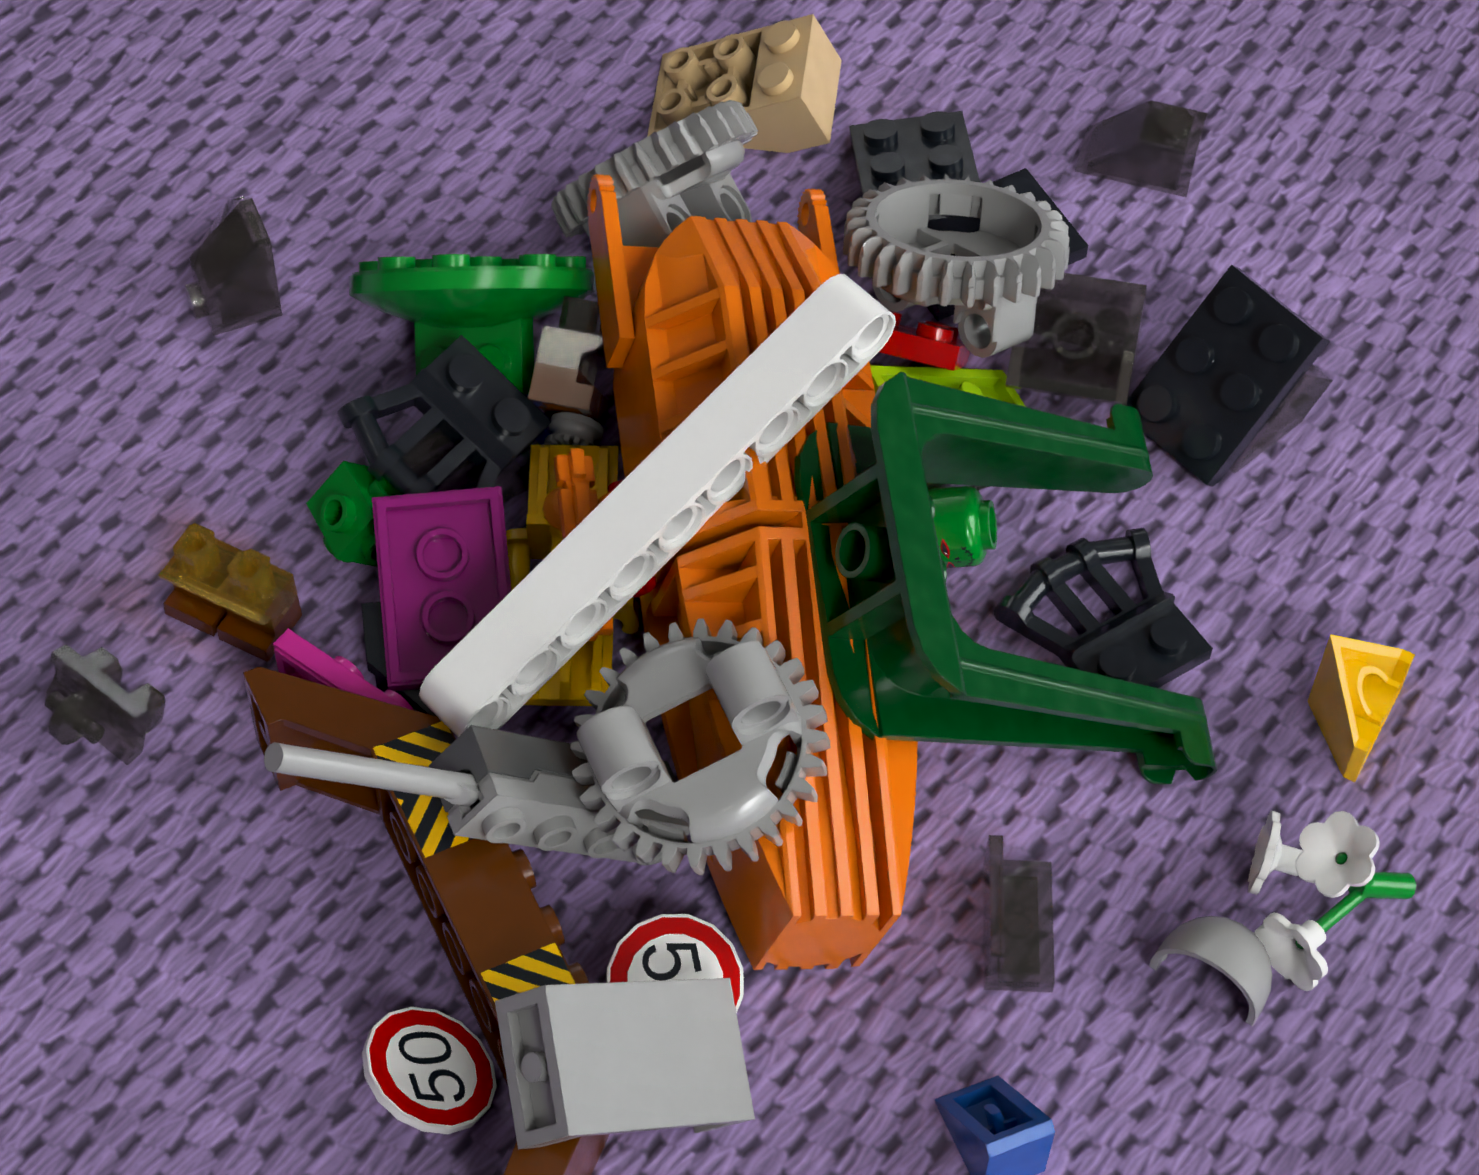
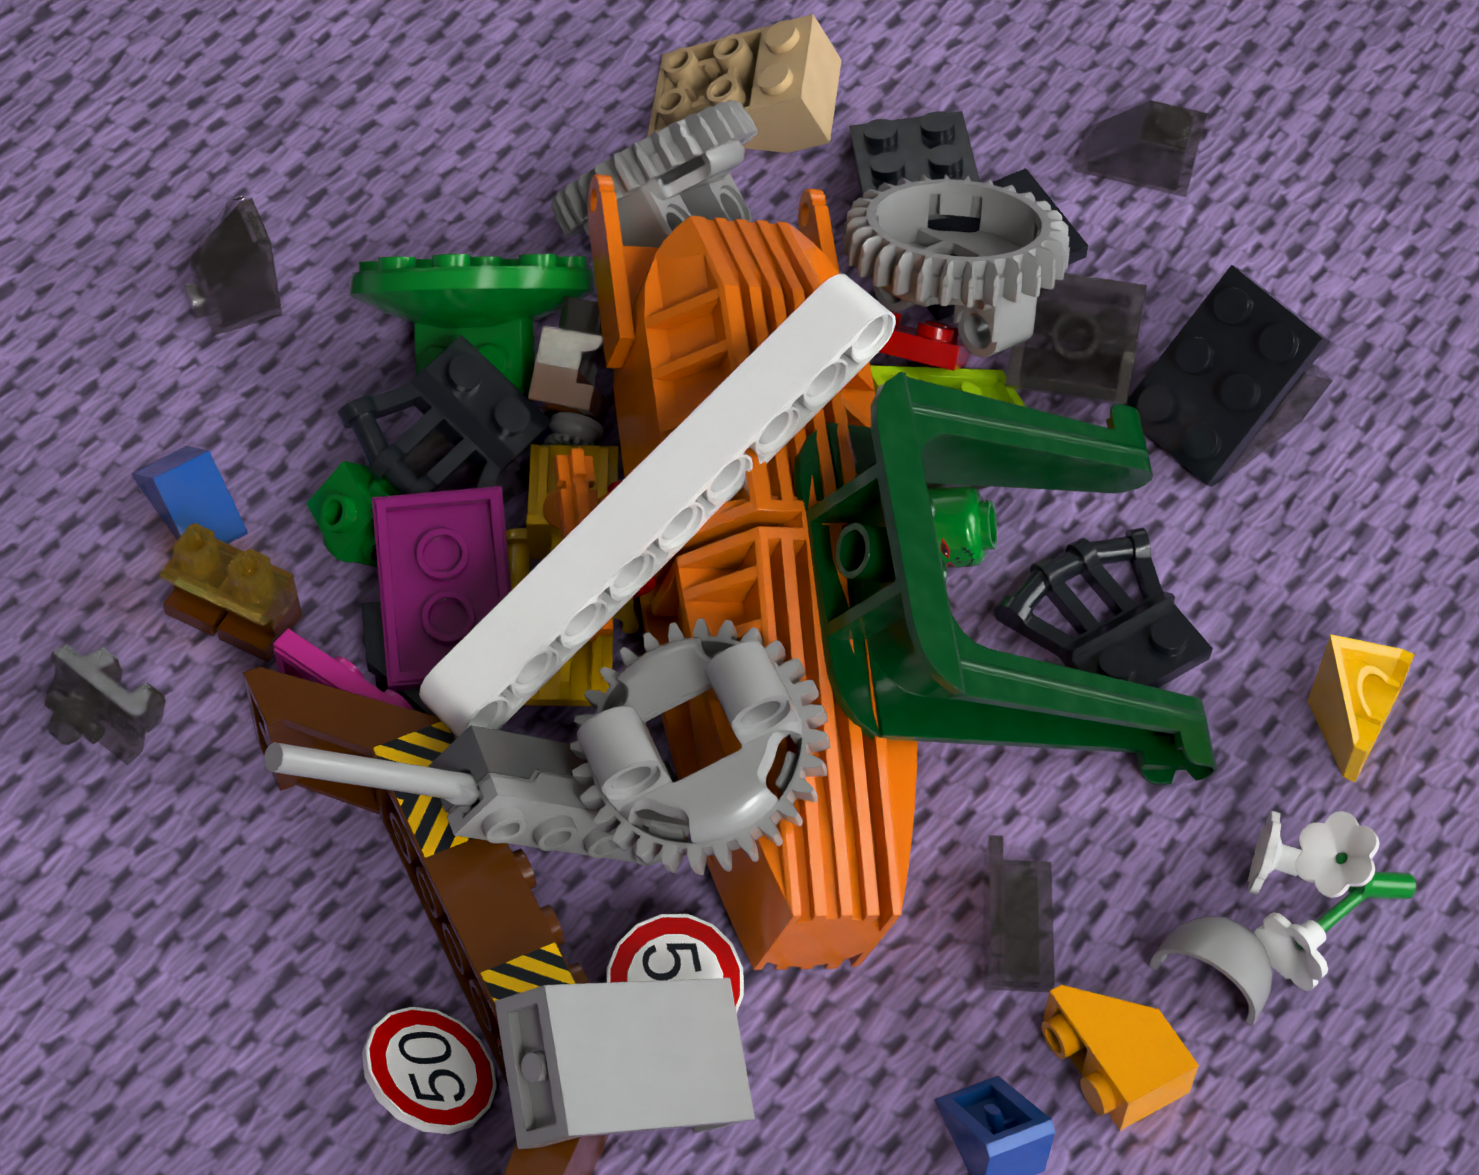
(191, 490): none -> blue slope
(1121, 1049): none -> light orange slope

